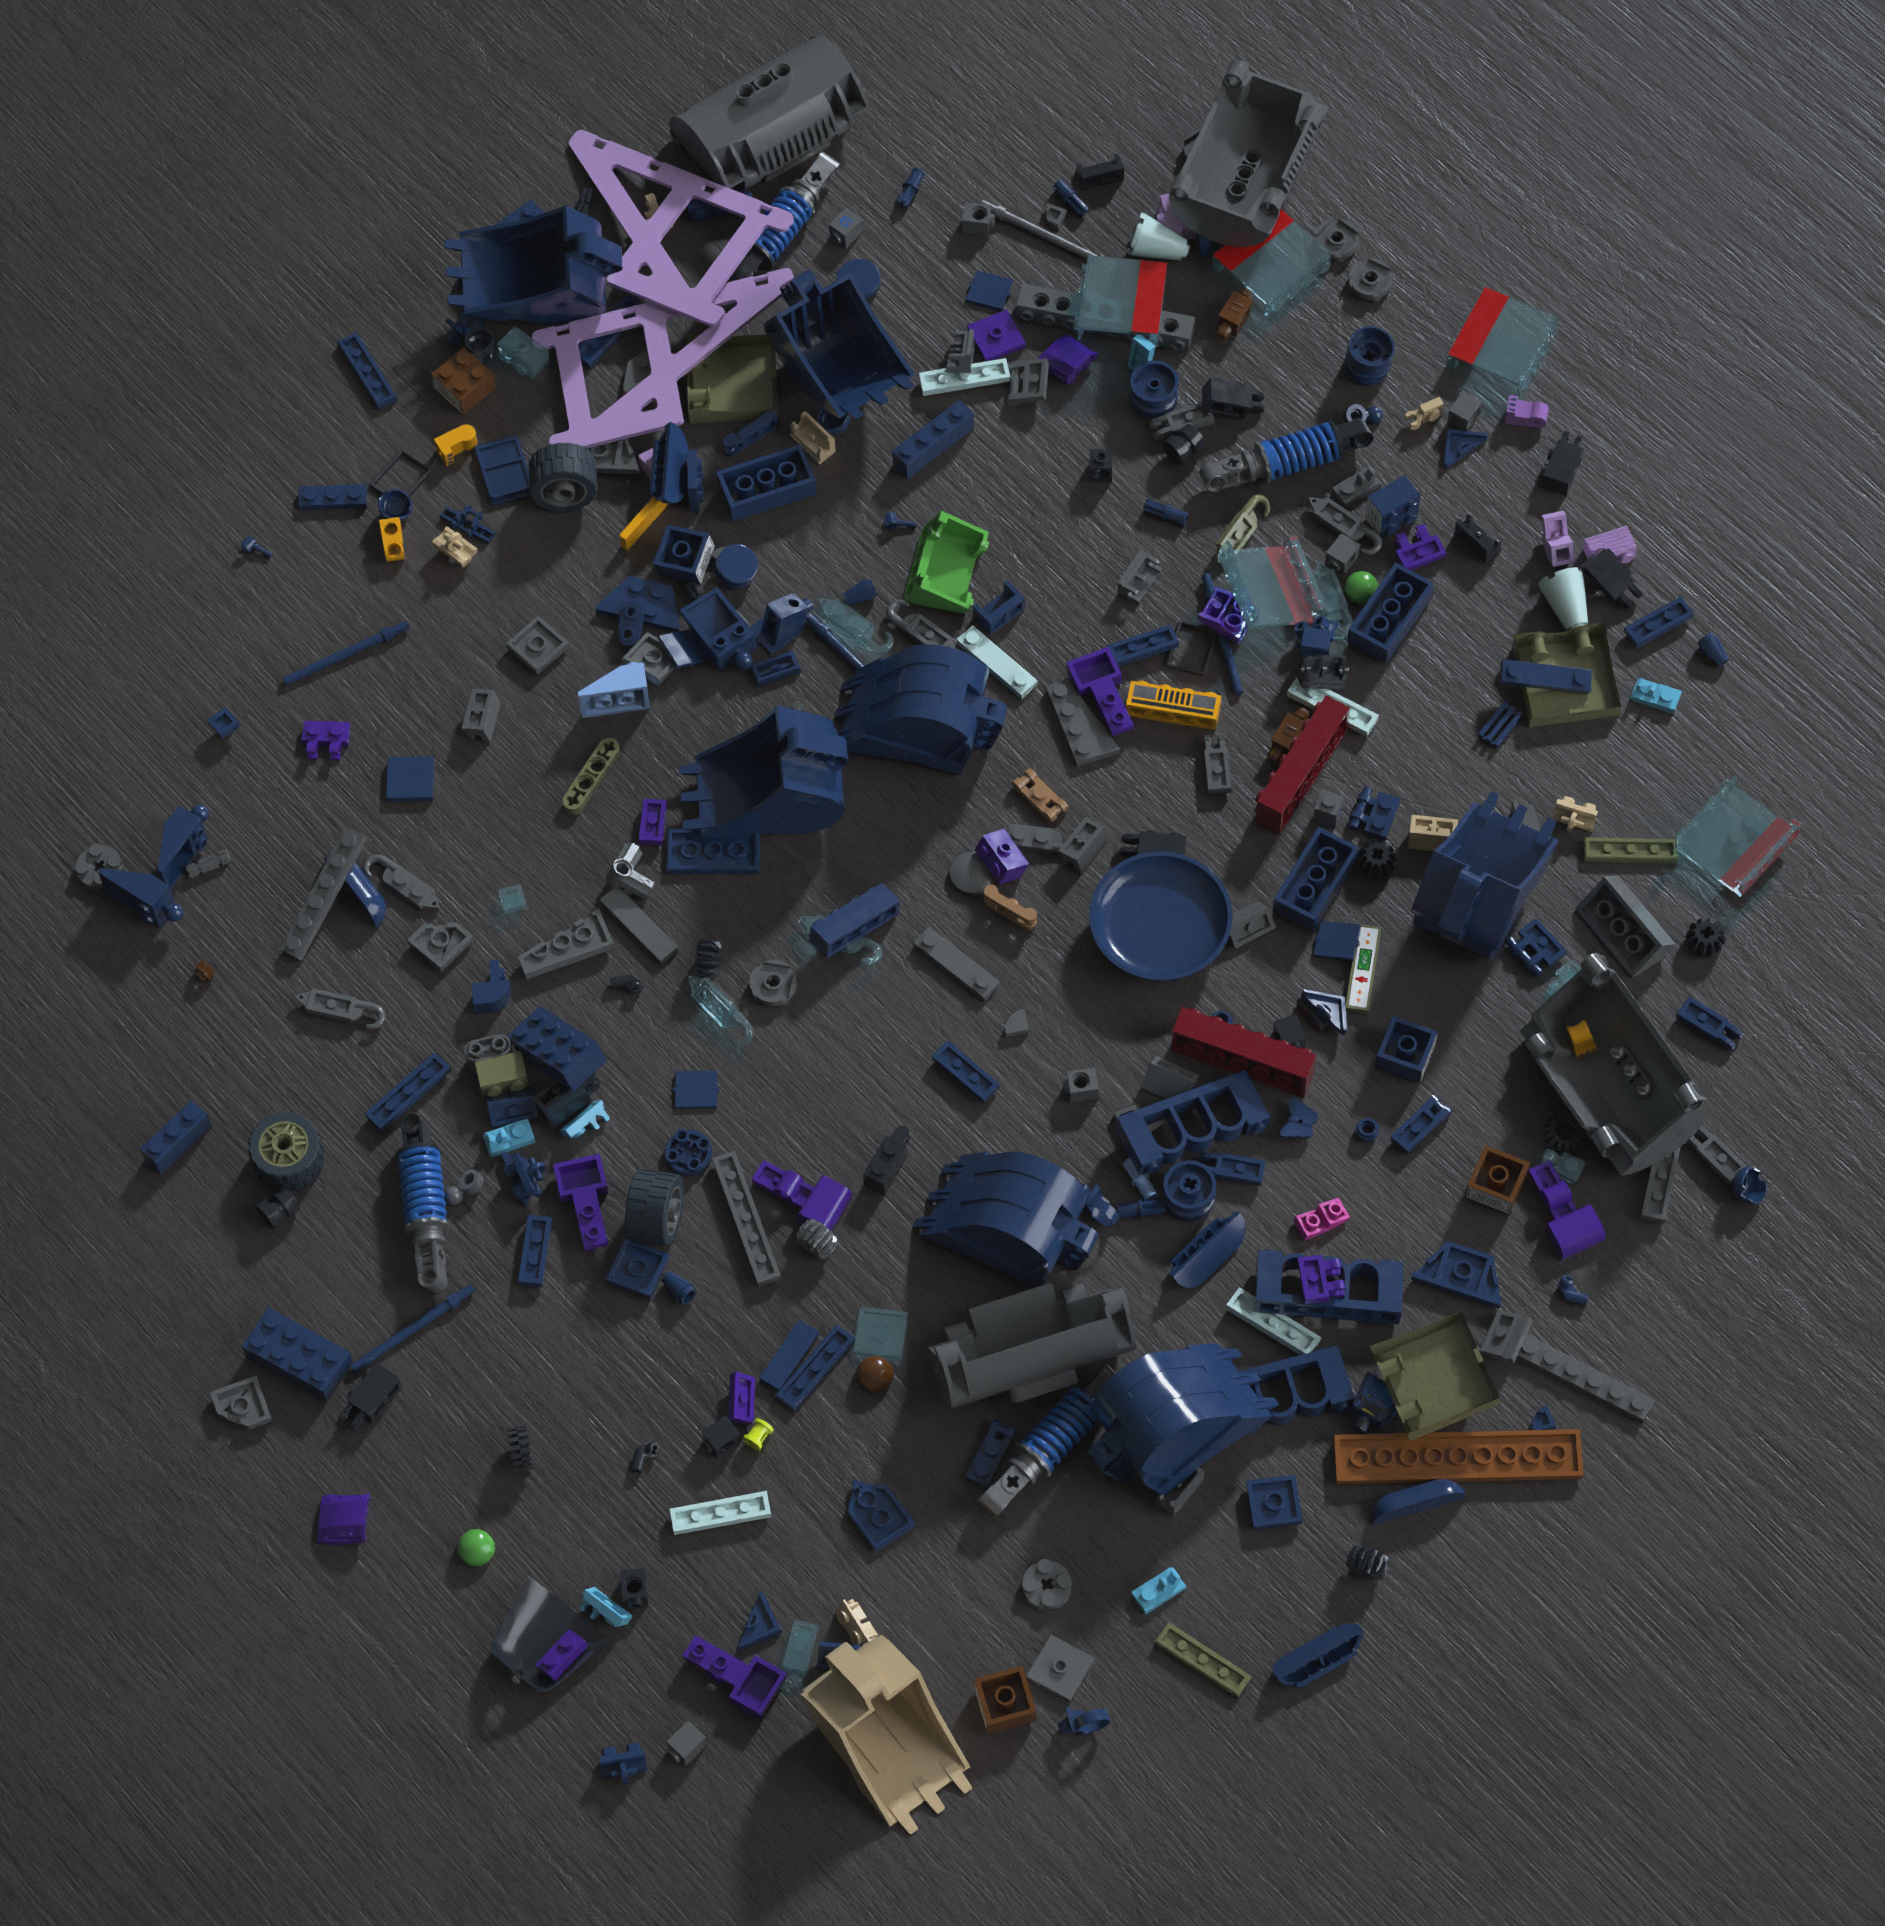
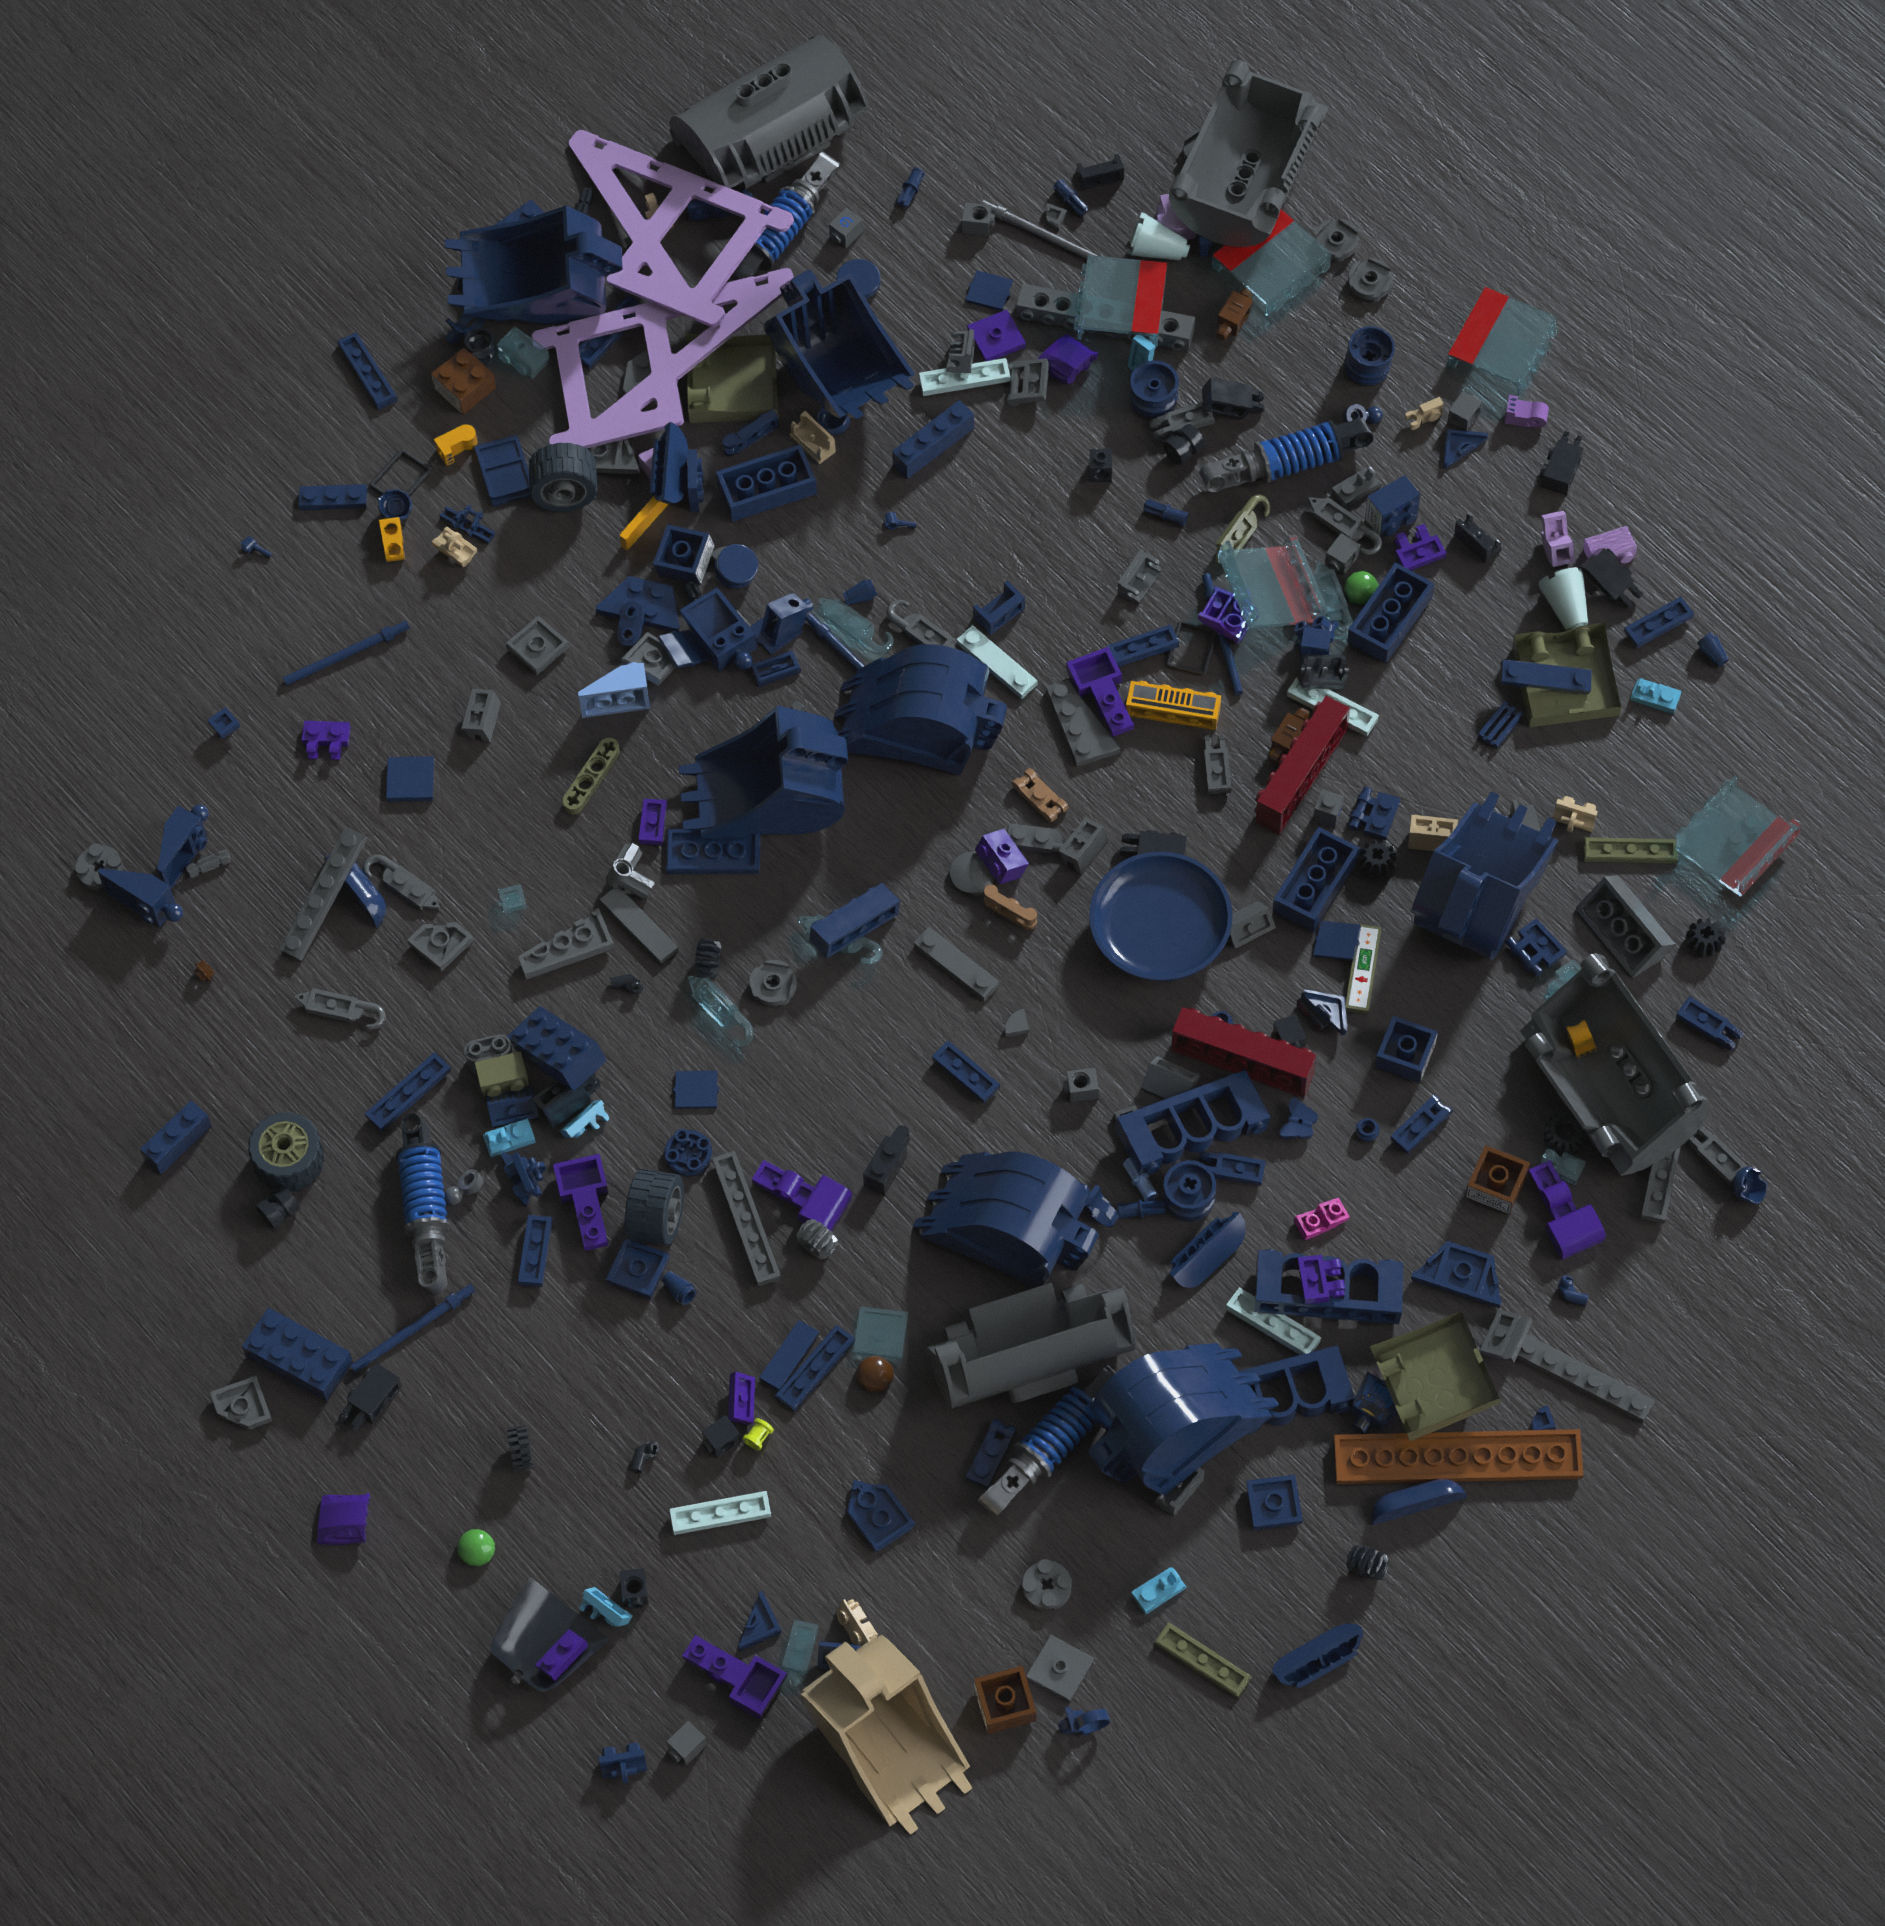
(492, 995): dark blue brick -> none
(945, 564): bright green windscreen -> none

